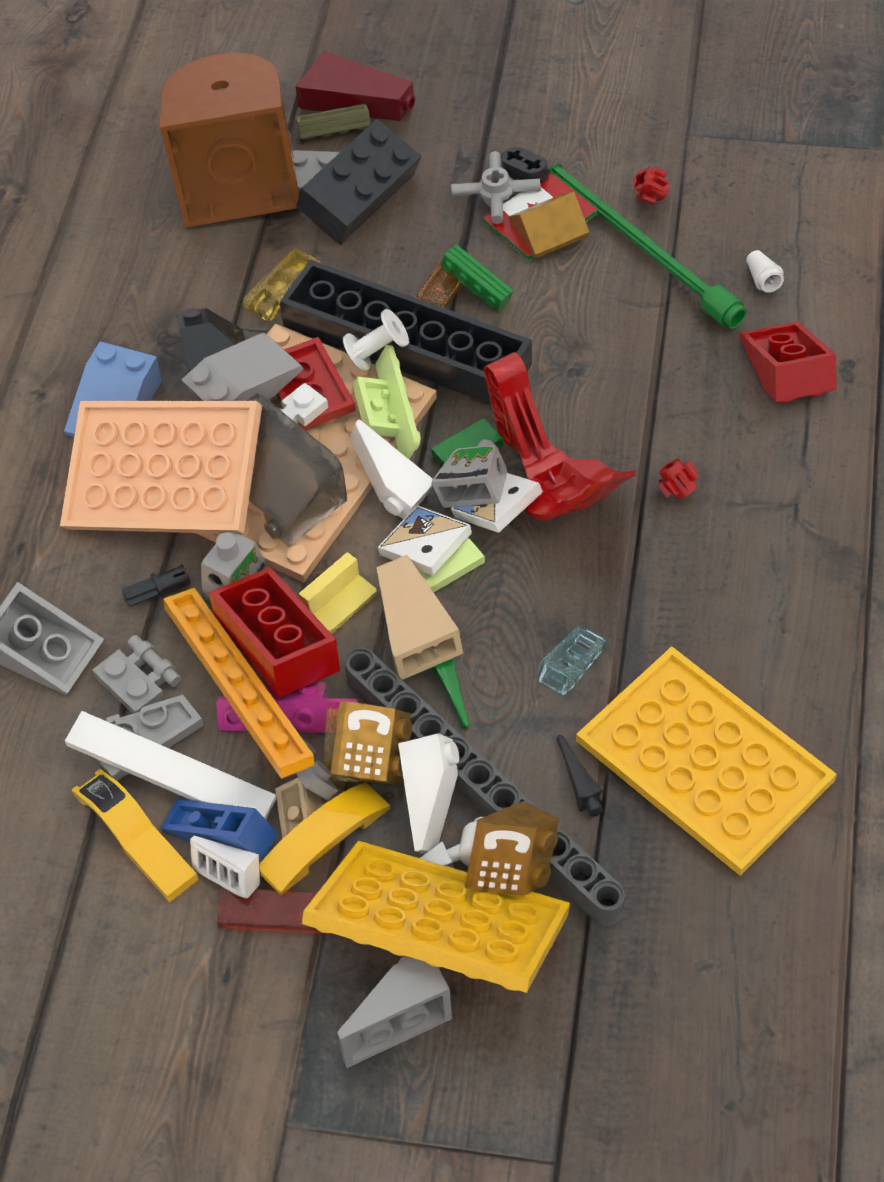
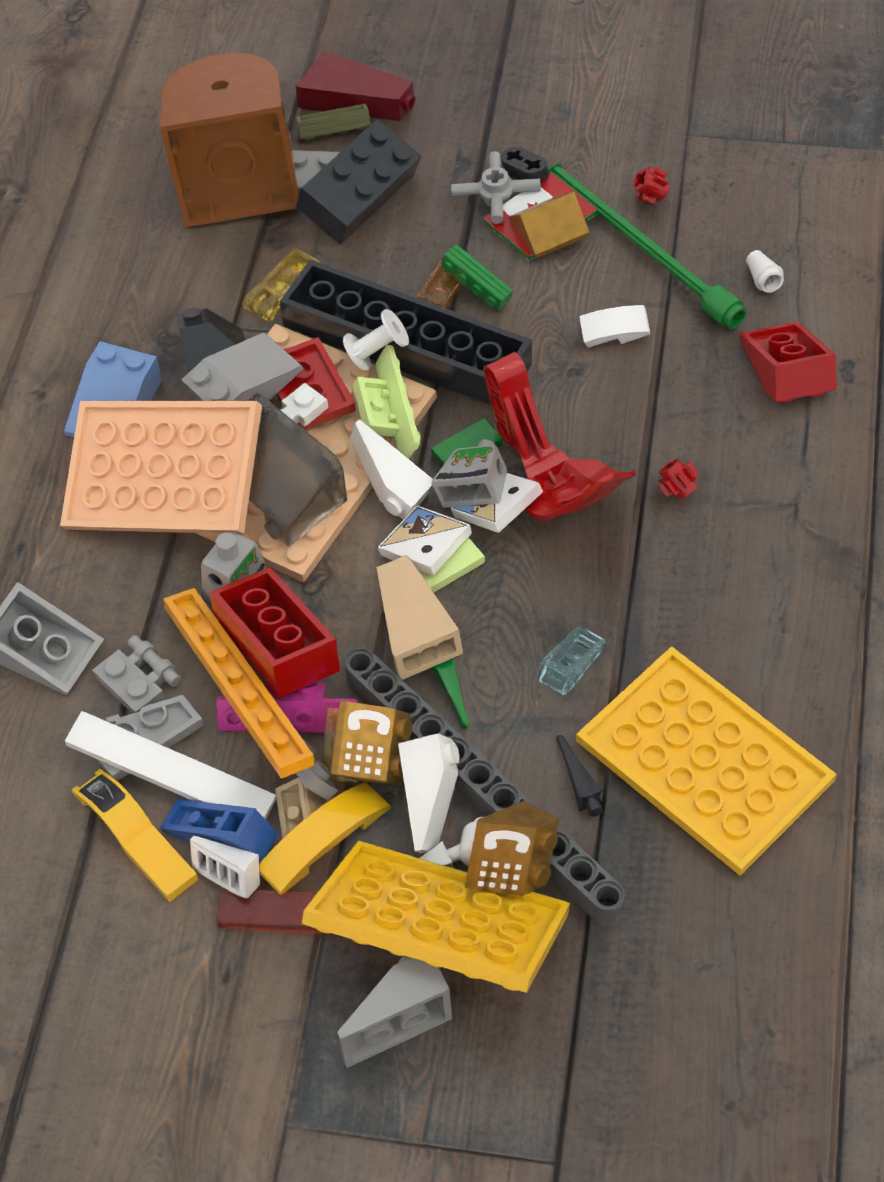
(156, 586): black axle -> none
(338, 593): light yellow panel -> none
(618, 323): none -> white slope

